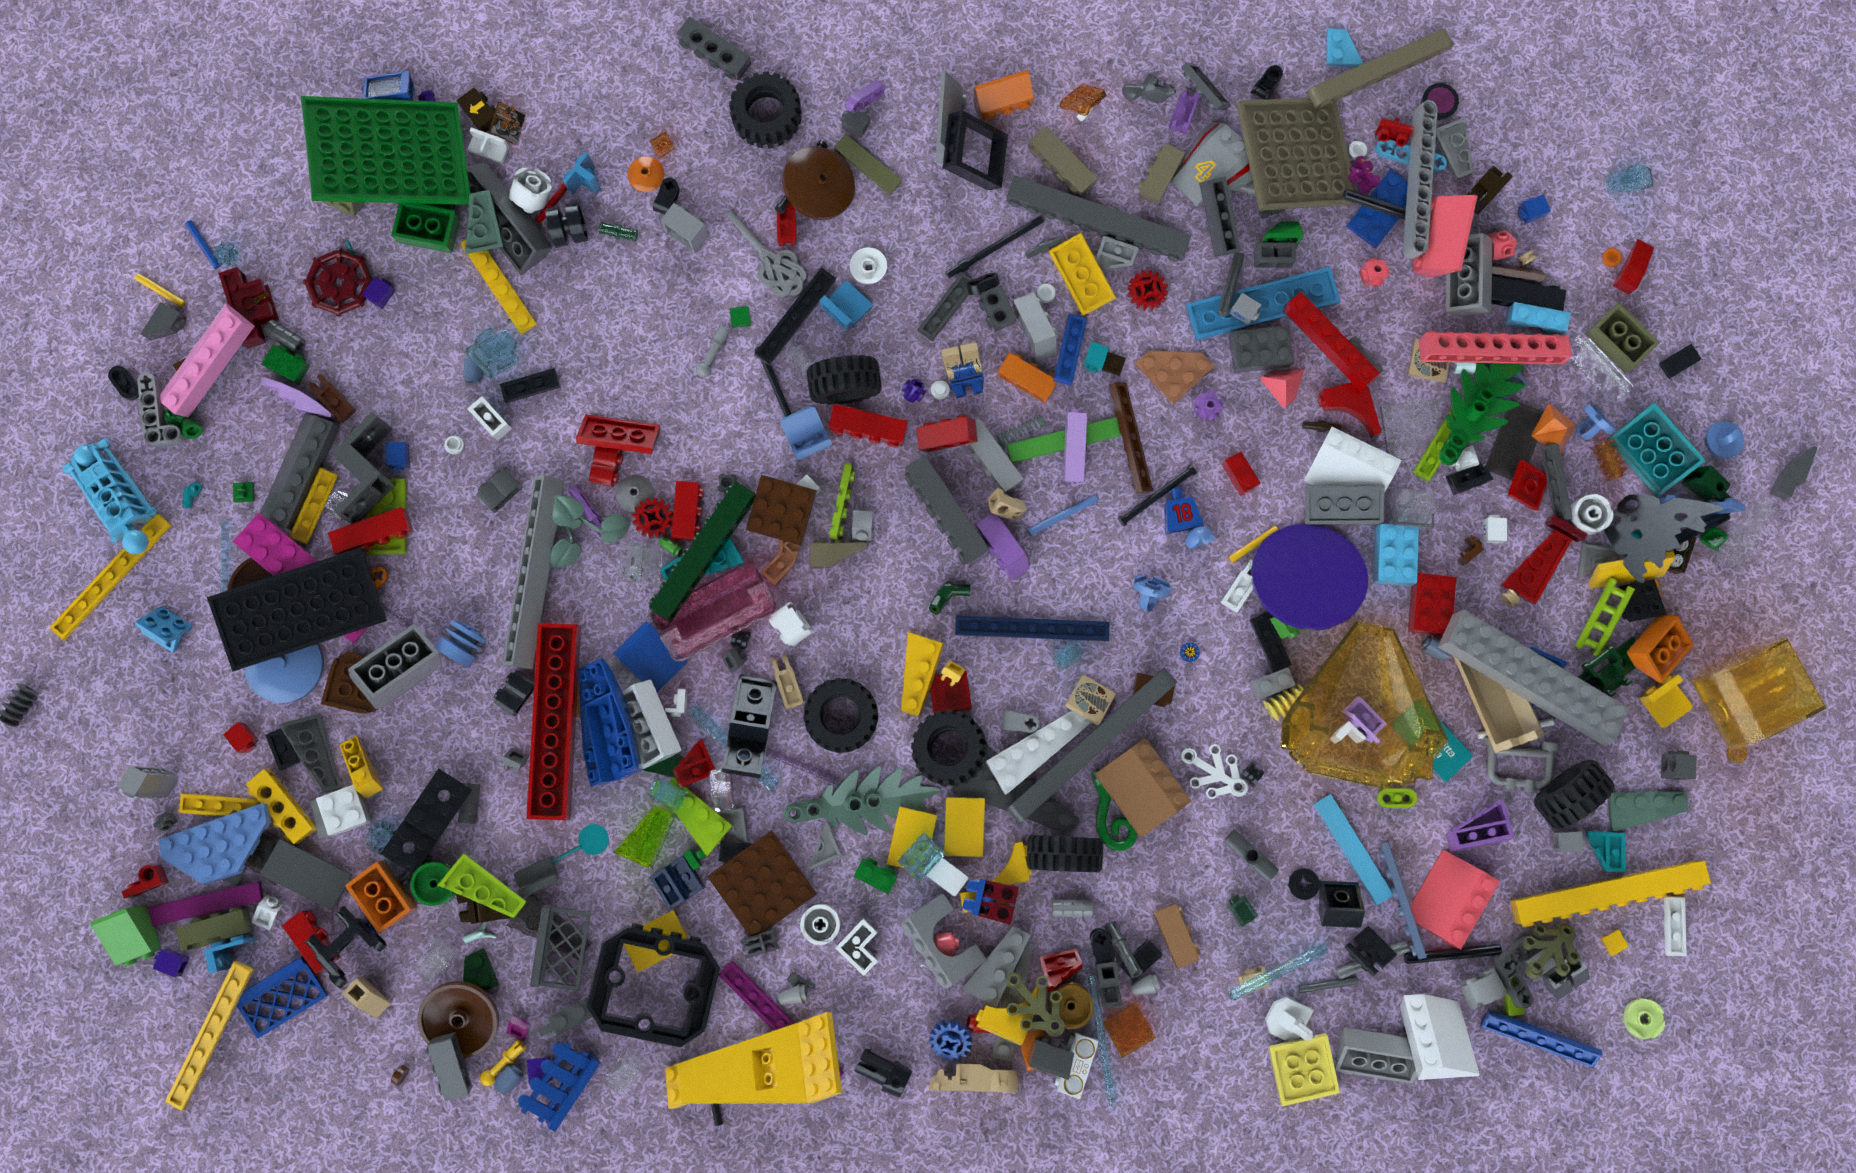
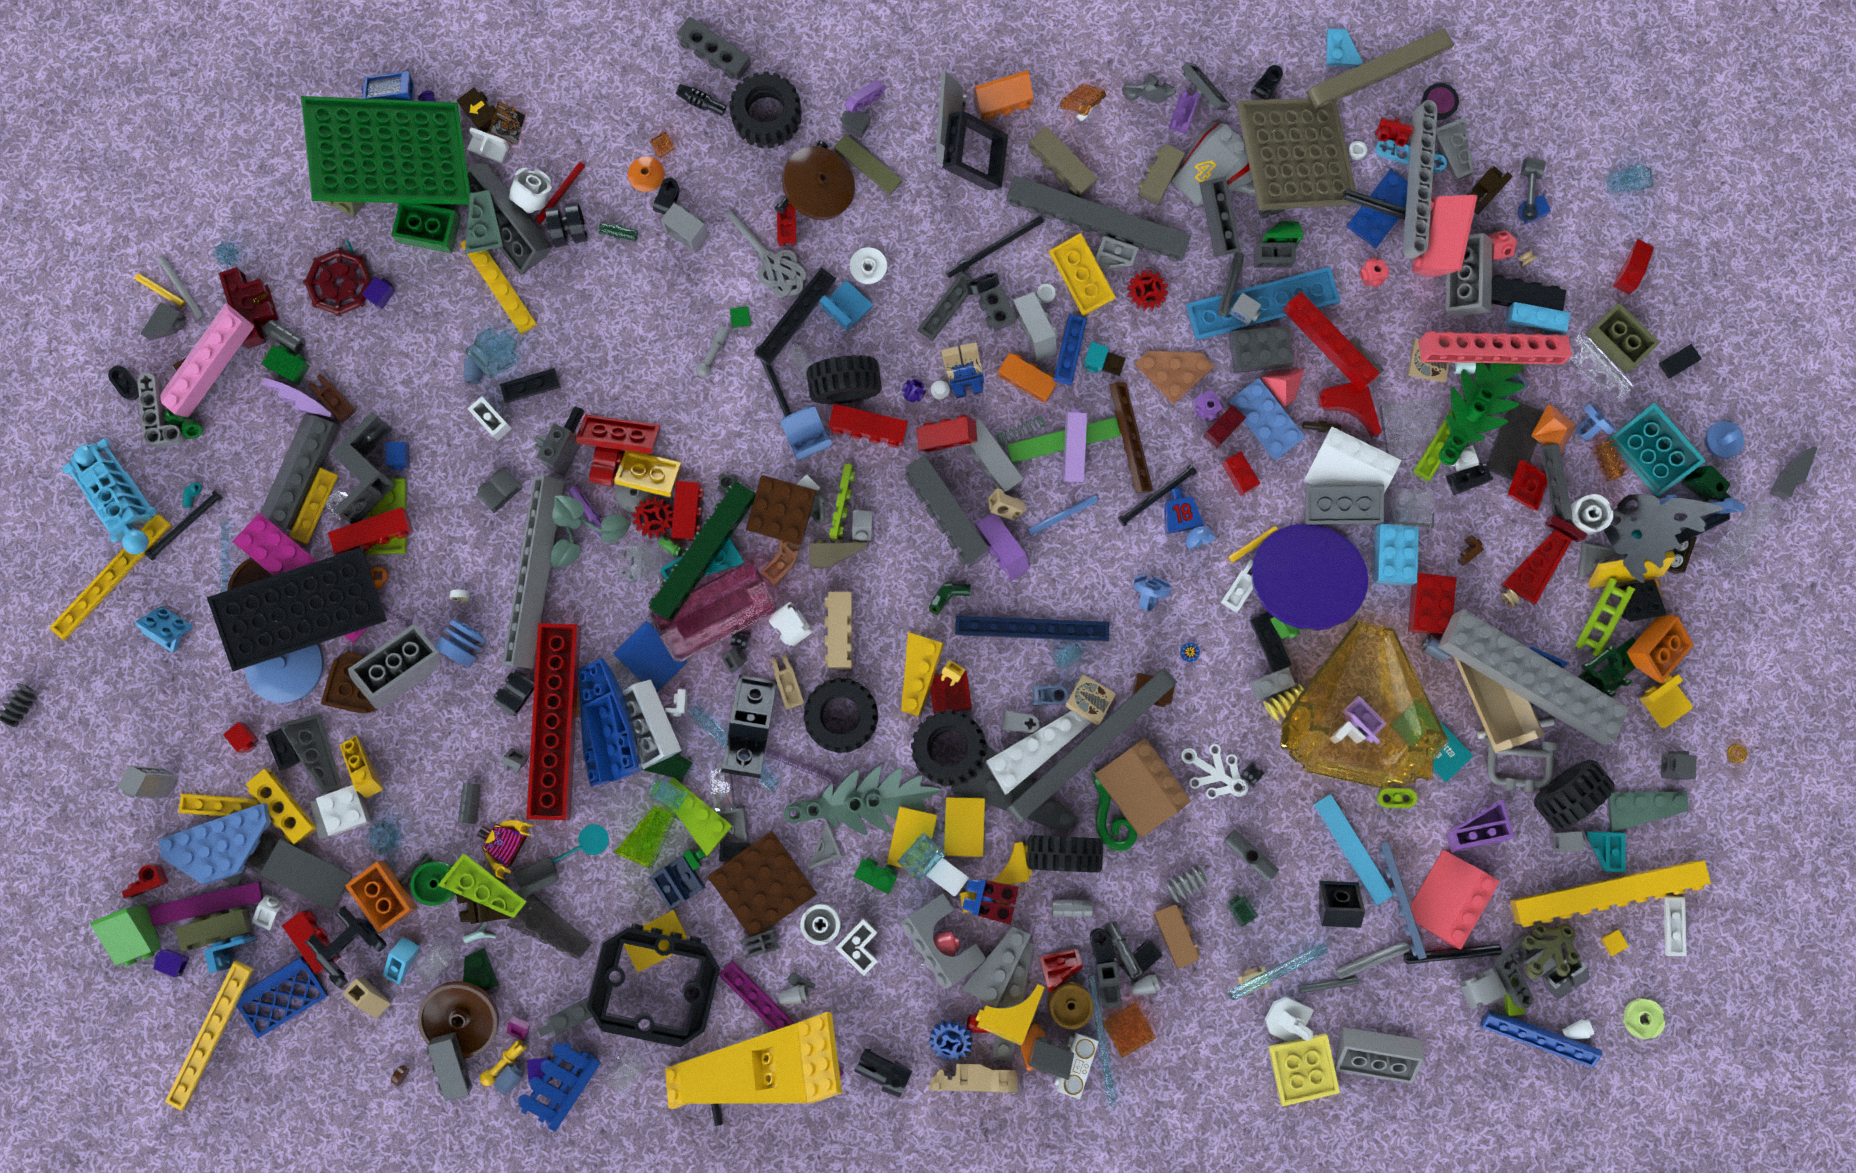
(164, 822): dark grey plate -> none
(181, 288): none -> light grey bar
(183, 525): none -> black bar
(202, 243): blue bar -> none
(243, 492): green tile -> none
(400, 960): none -> medium azure slope
(426, 821): black bracket -> none
(454, 445): white plate -> none
(459, 595): none -> white tile
(503, 844): none -> torso
(544, 941): dark grey fence -> none
(560, 445): none -> dark grey piece
(582, 174): dark azure bracket -> none
(647, 473): none -> yellow plate
(694, 766): red wing -> none
(700, 99): none -> black hinge
(818, 509): none -> dark grey piece
(839, 631): none -> tan wedge
(1037, 1006): olive plant -> none
(1043, 247): dark grey bar -> none
(1046, 695): none -> sand blue piece
(1187, 883): none -> light grey piece
(1224, 426): none -> dark red brick
(1267, 419): none -> medium blue plate
(1309, 876): black gear -> none
(1363, 176): magenta hips -> none
(1375, 947): black plate -> none
(1437, 1037): white slope -> none
(1494, 529): white brick -> none
(1518, 272): tile -> none
(1534, 170): none -> dark grey piece
(1579, 1030): none -> white cone
(1611, 257): orange tile -> none
(1714, 538): green tile -> none
(1757, 692): clear yellow brick -> none

